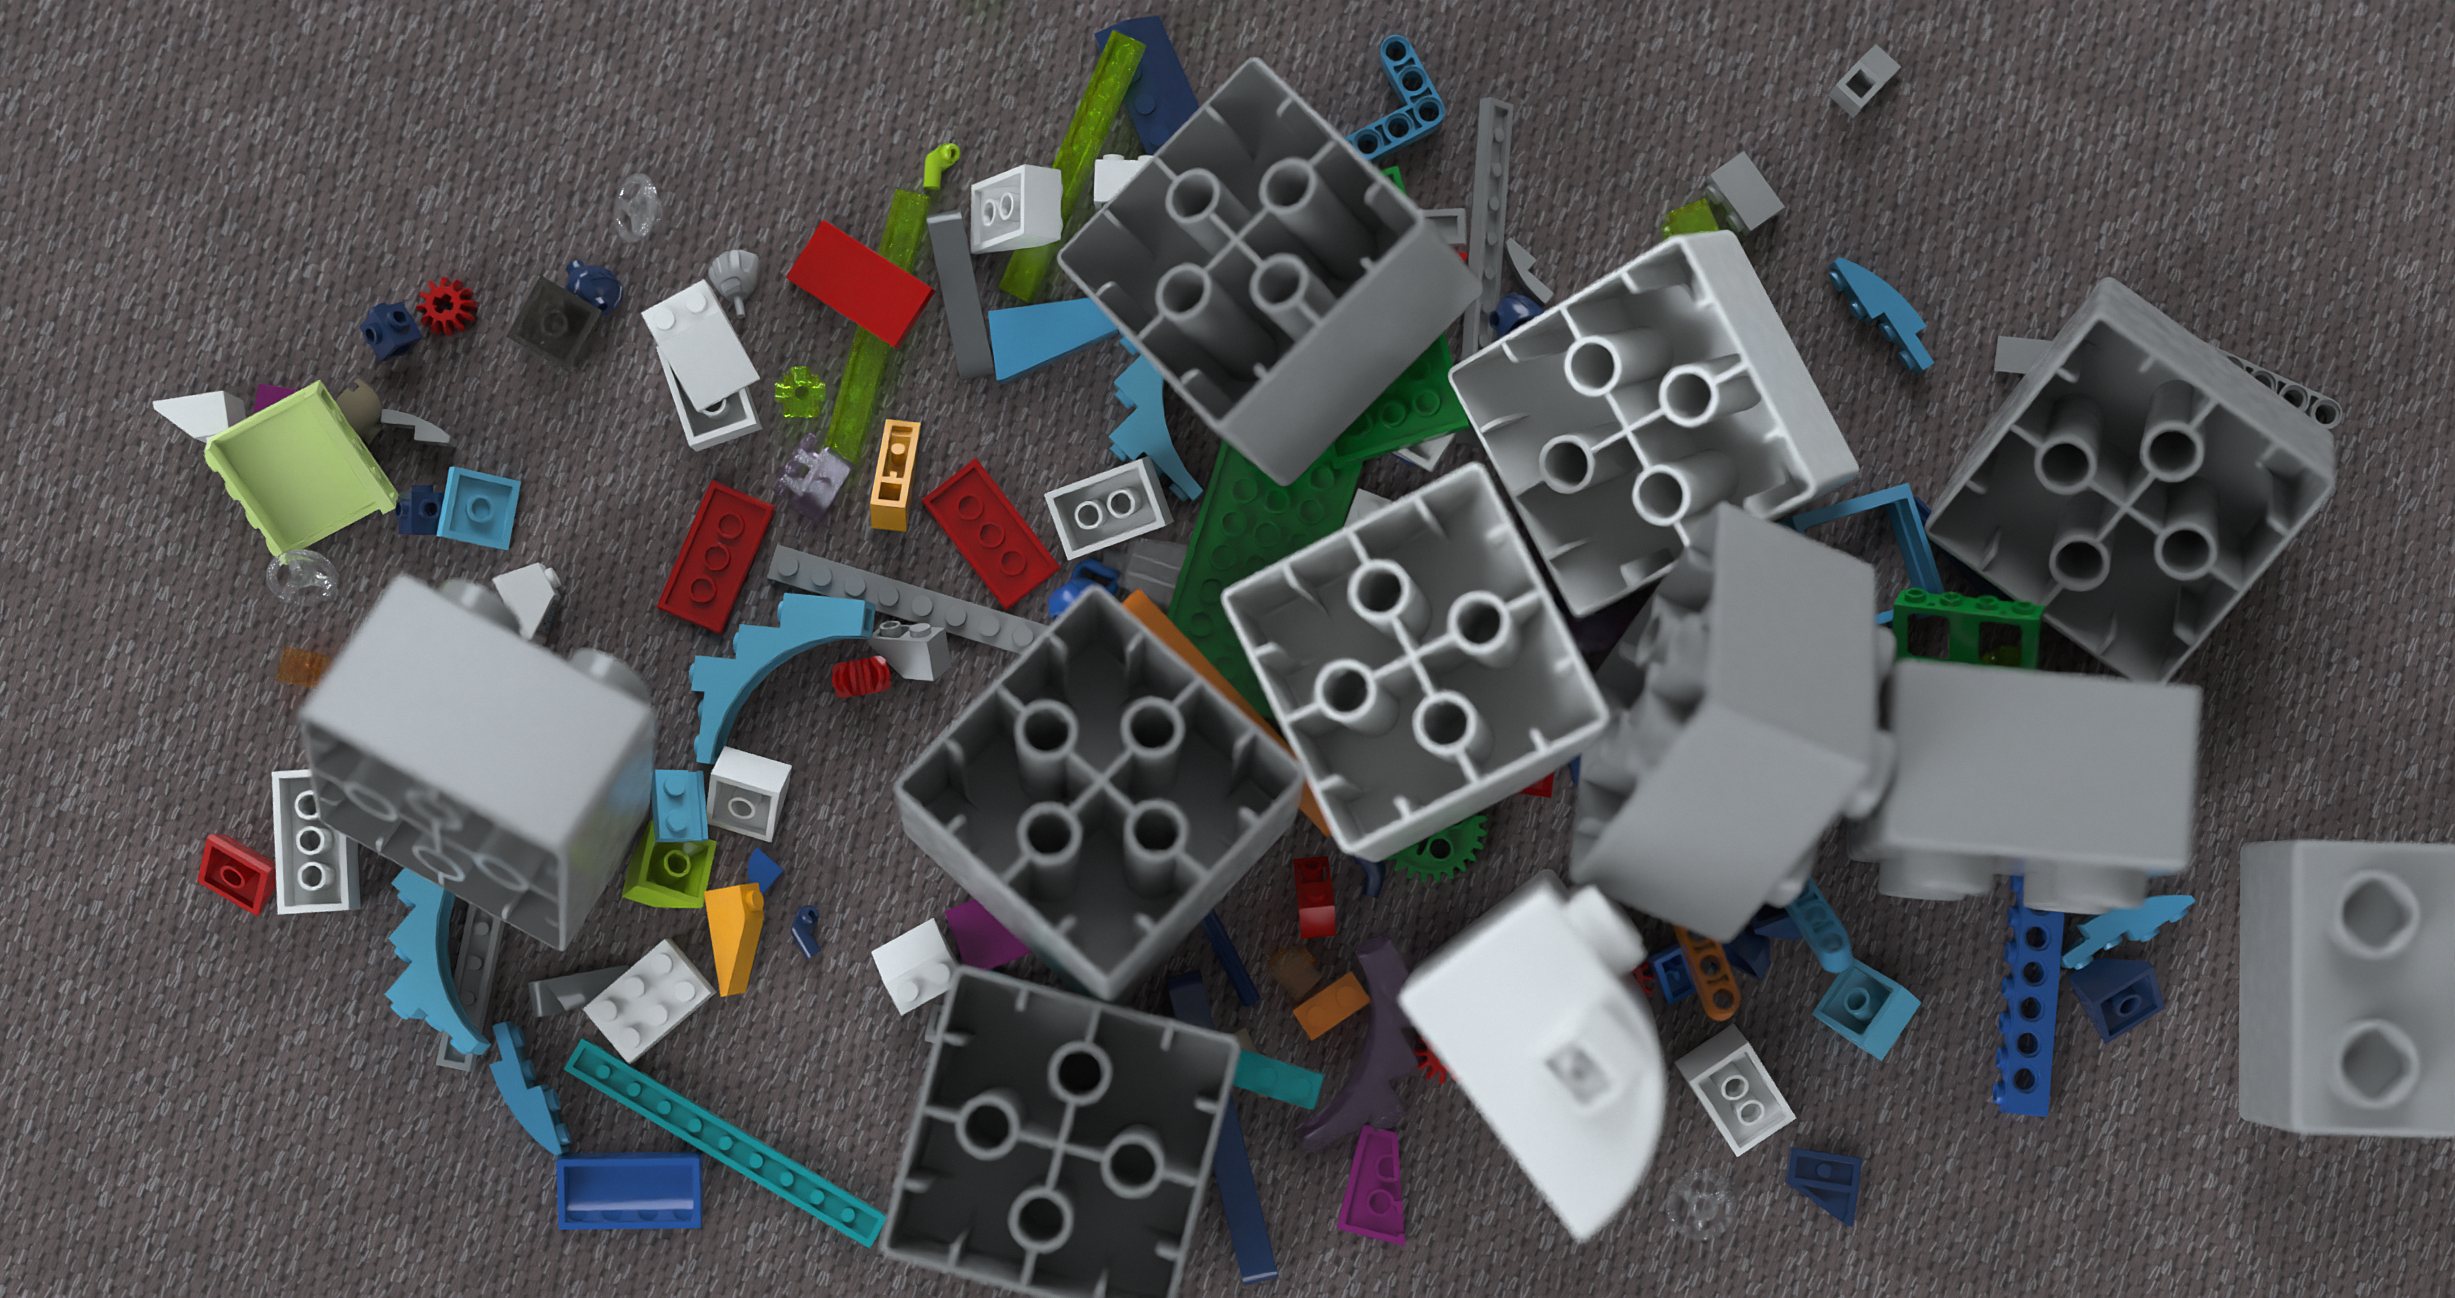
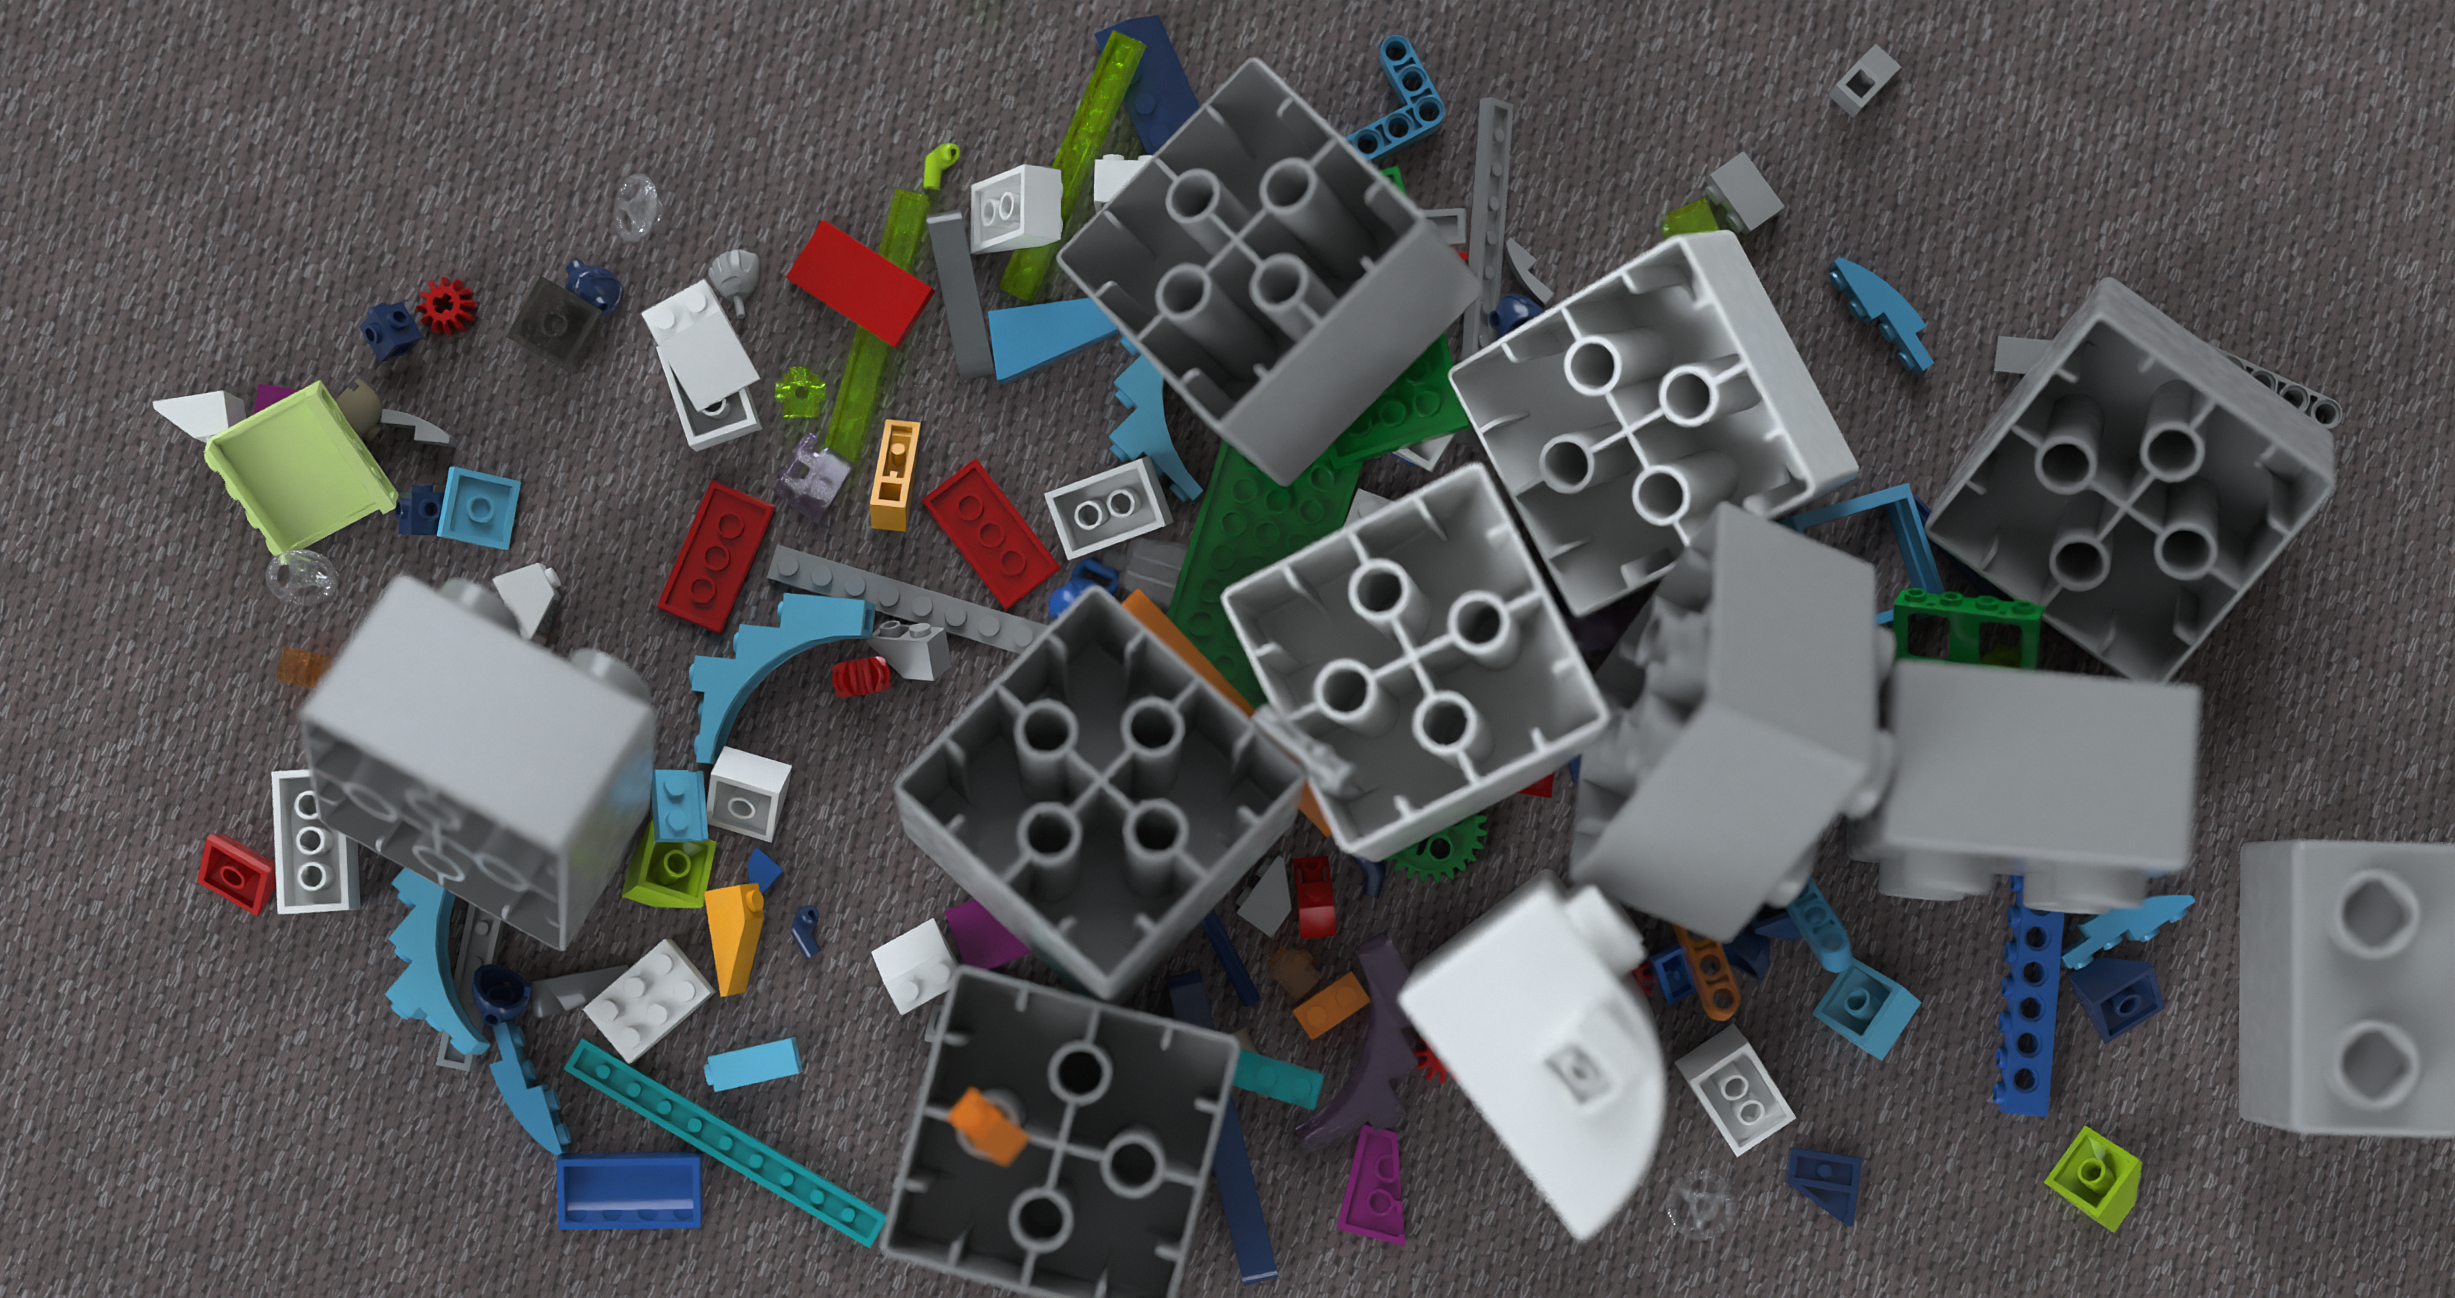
(496, 1000): none -> dark blue helmet
(753, 1064): none -> medium azure brick
(988, 1127): none -> orange slope
(1269, 900): none -> light grey slope
(1317, 758): none -> light grey pin
(2097, 1178): none -> lime slope

